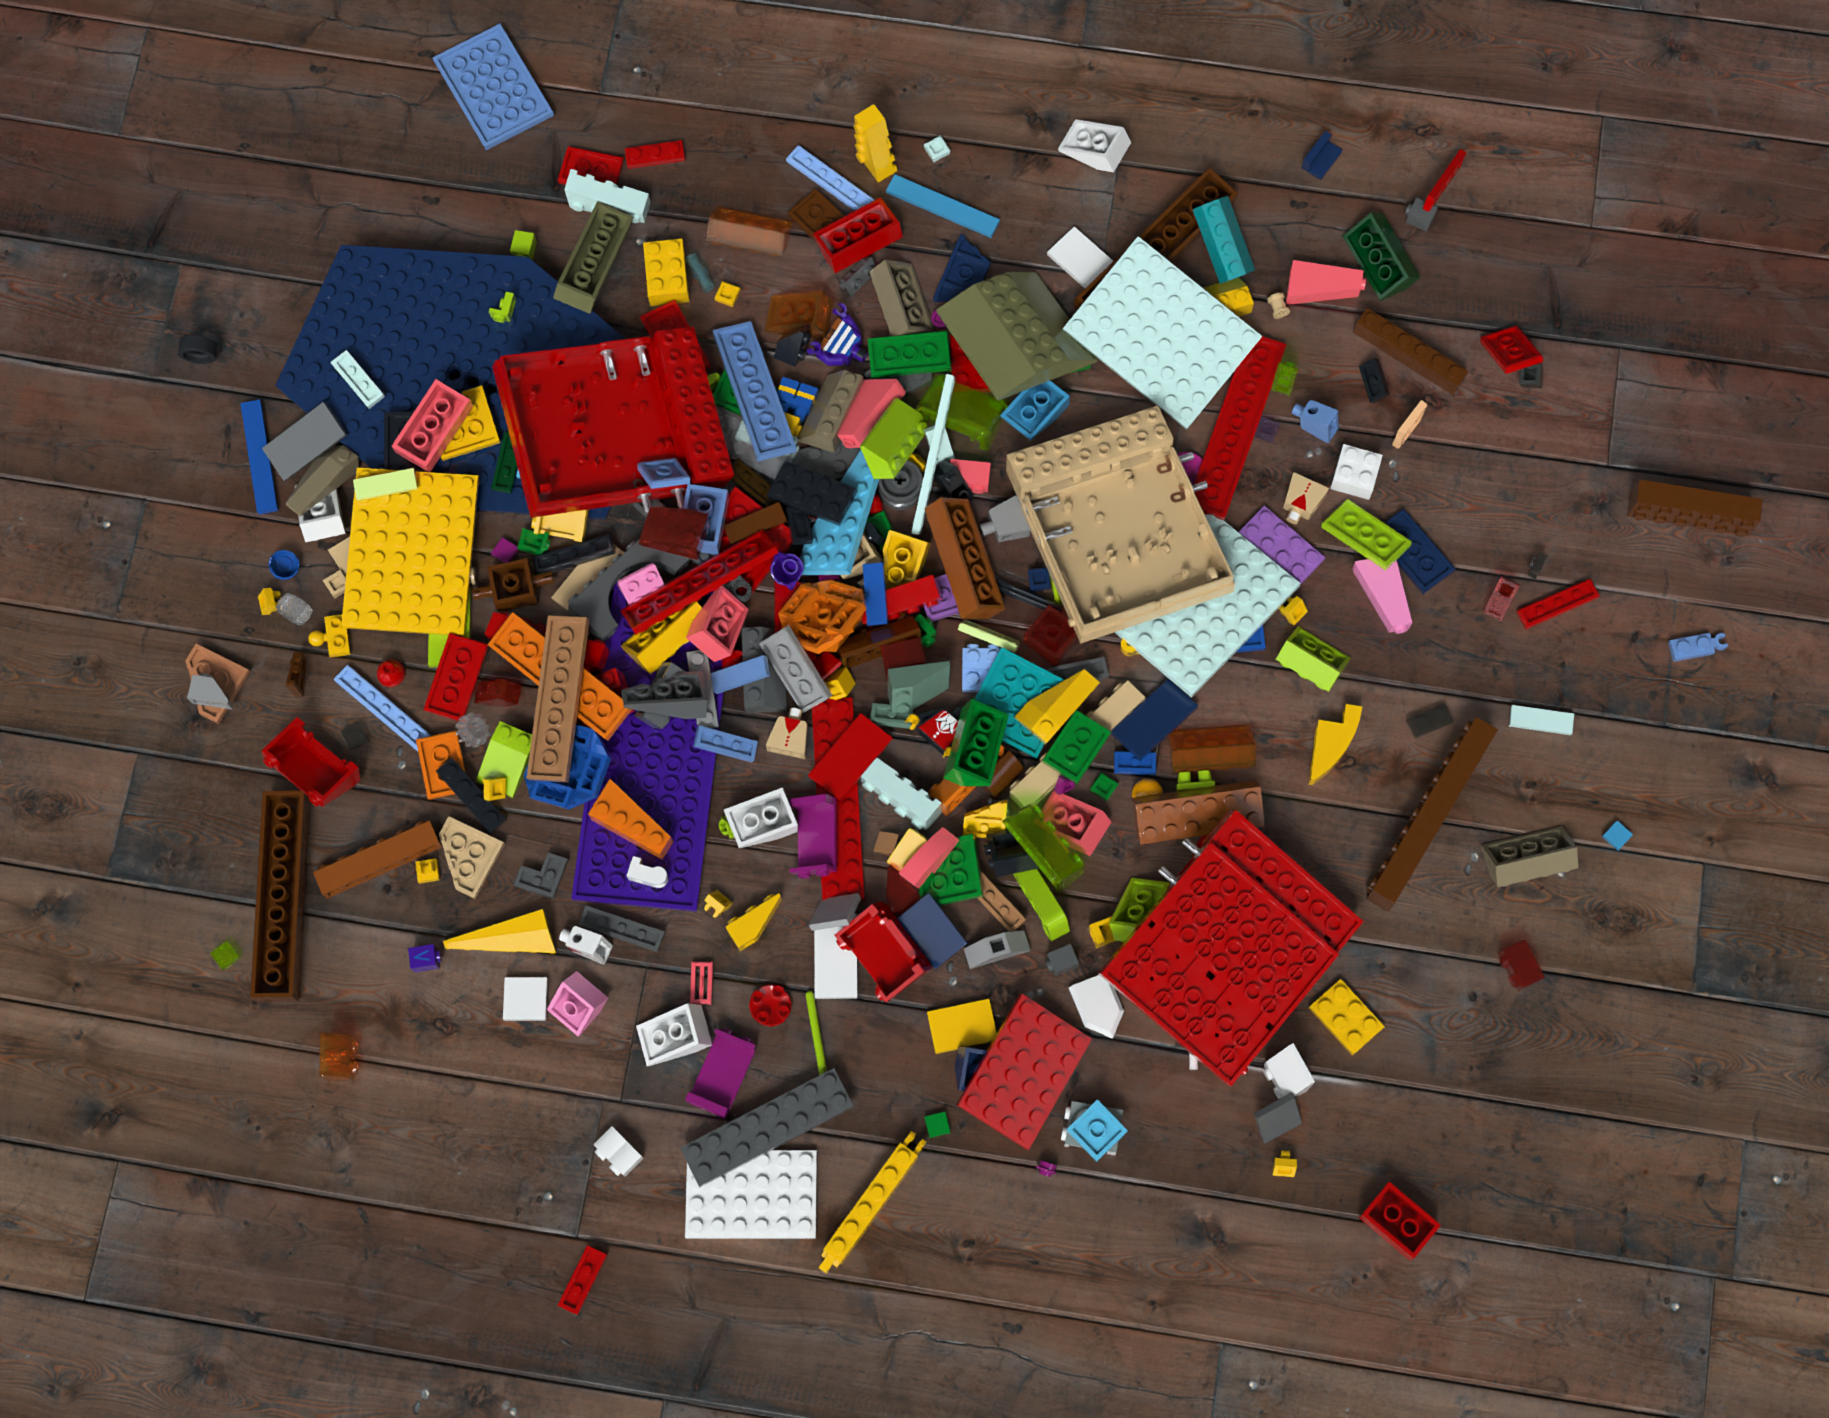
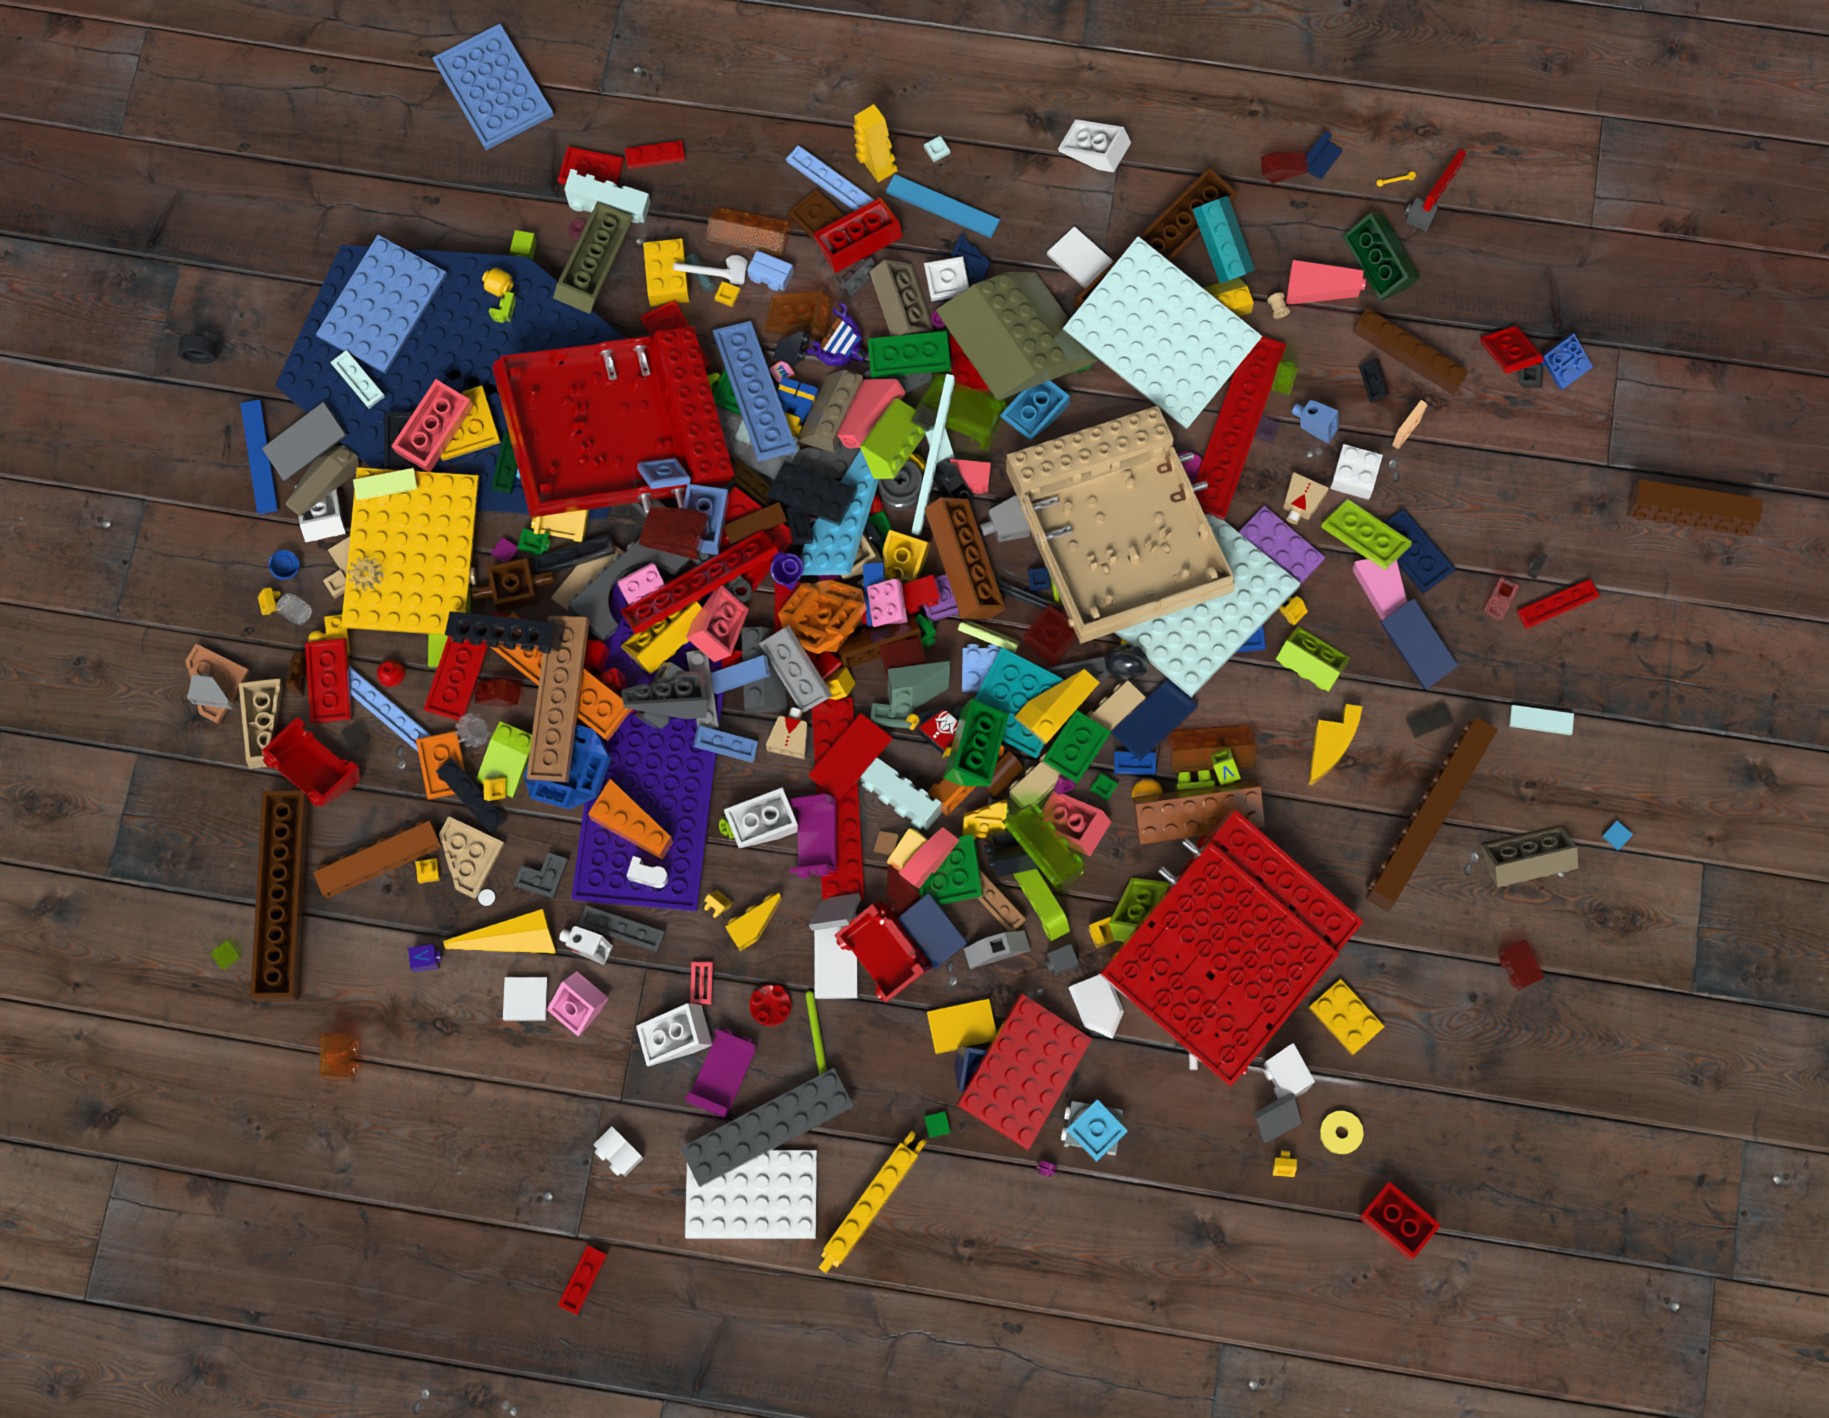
(260, 715): none -> tan wedge
(328, 681): none -> red tile
(368, 566): none -> clear gear
(381, 304): none -> medium blue plate
(473, 628): none -> black brick
(486, 897): none -> white sticker
(497, 282): none -> yellow head
(576, 224): none -> clear pink plate
(735, 271): none -> white piece
(770, 271): none -> light blue brick
(781, 370): none -> tile
(887, 603): none -> bright pink bracket
(924, 418): none -> clear smoke plate
(946, 278): none -> white tile
(1126, 662): none -> black helmet
(1225, 767): none -> lime brick
(1283, 165): none -> clear red slope
(1347, 1121): none -> light yellow tile
(1411, 176): none -> yellow hinge
(1418, 643): none -> dark blue tile
(1566, 361): none -> blue plate
(1695, 646): medium blue plate -> none

